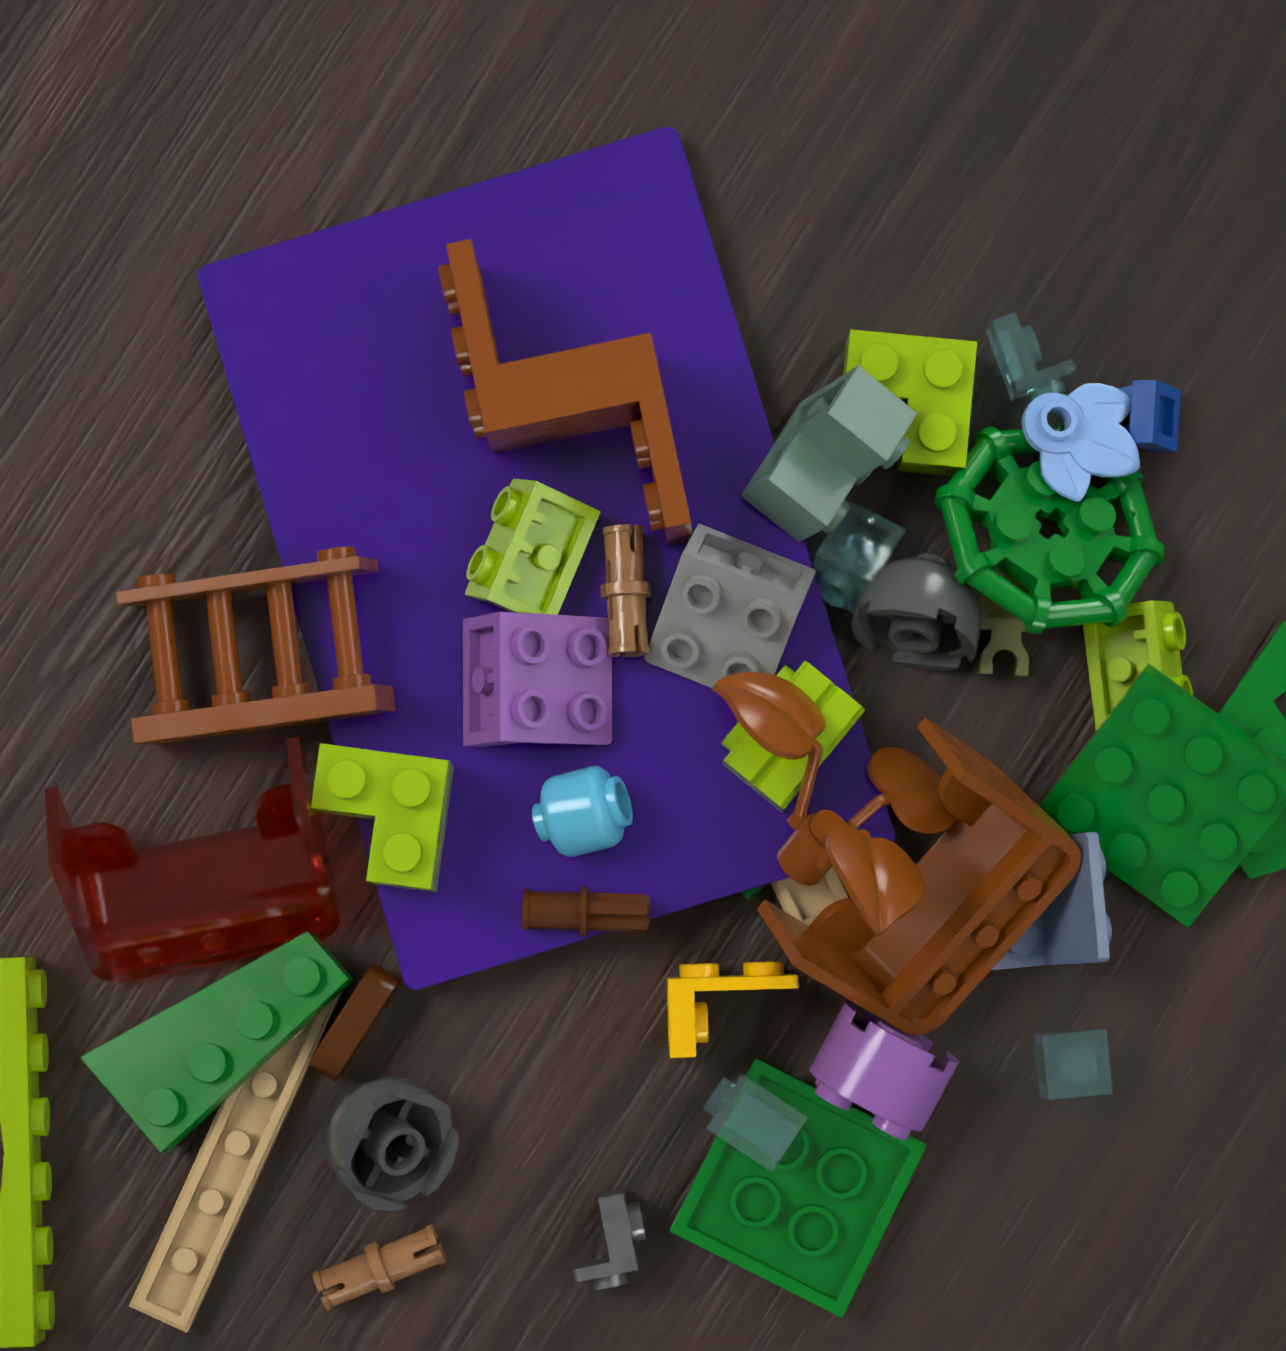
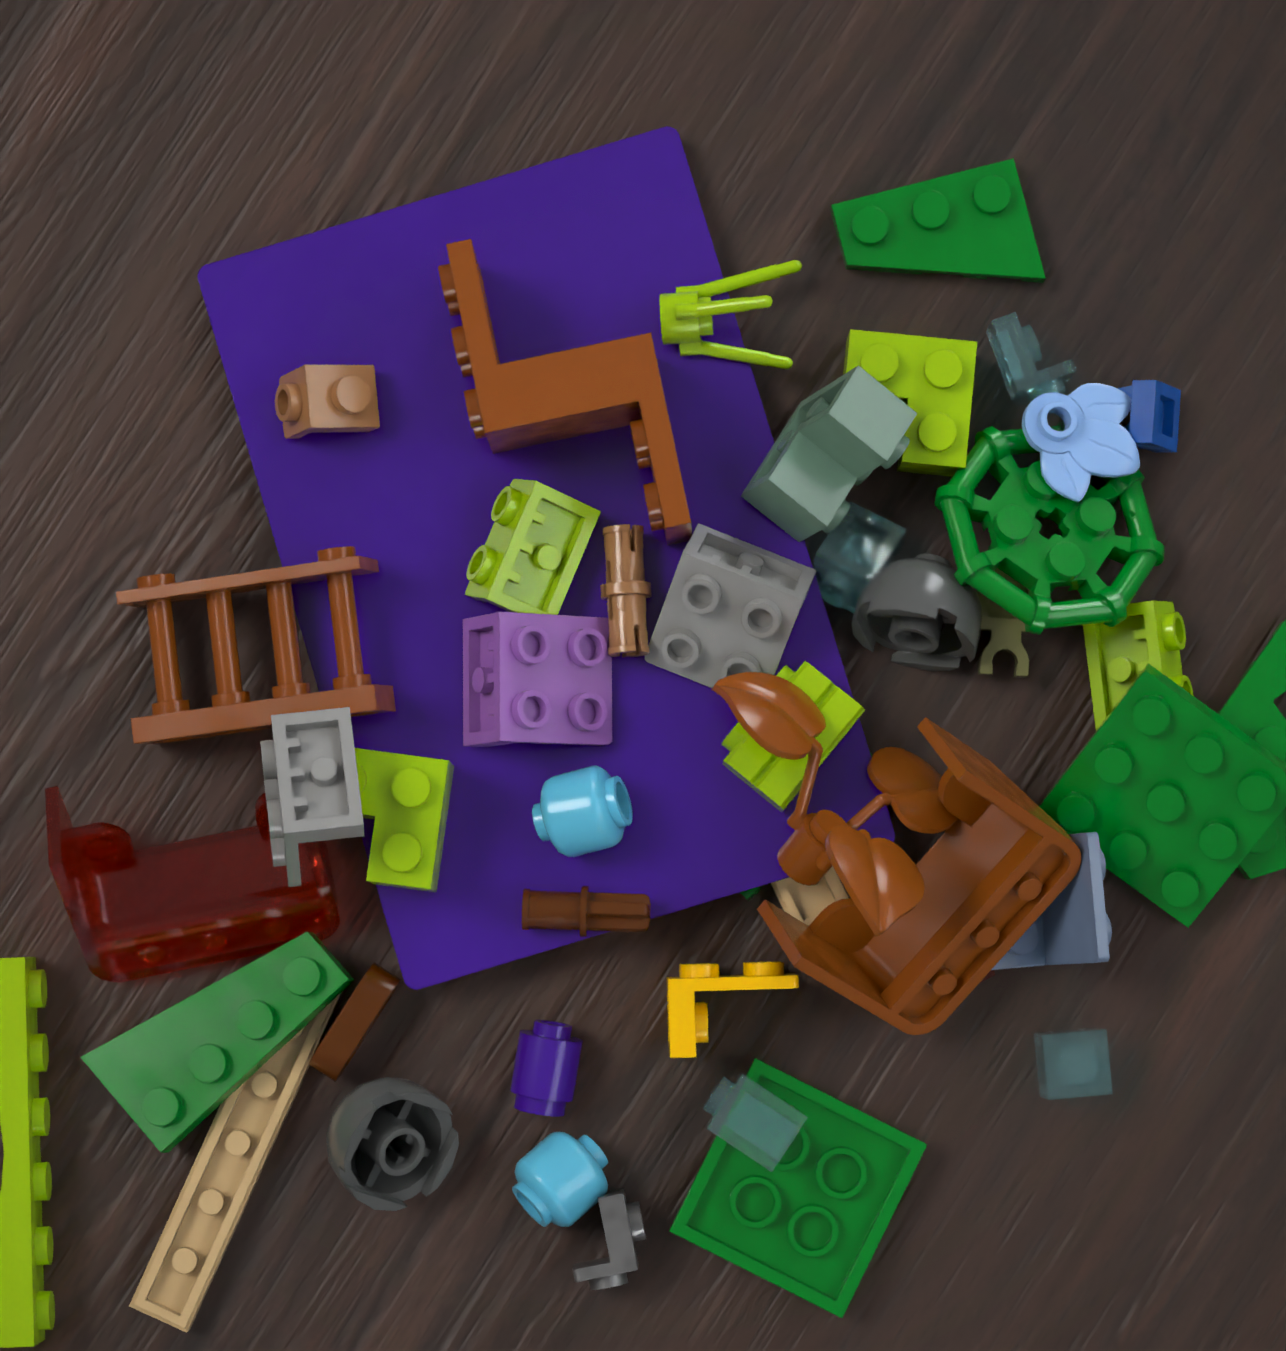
(310, 783): none -> light grey bracket
(327, 400): none -> medium nougat bracket
(379, 1267): medium nougat pin -> none
(545, 1068): none -> dark purple brick
(561, 1179): none -> medium azure head
(690, 314): none -> lime plant
(881, 1071): medium lavender brick -> none
(945, 225): none -> green wing

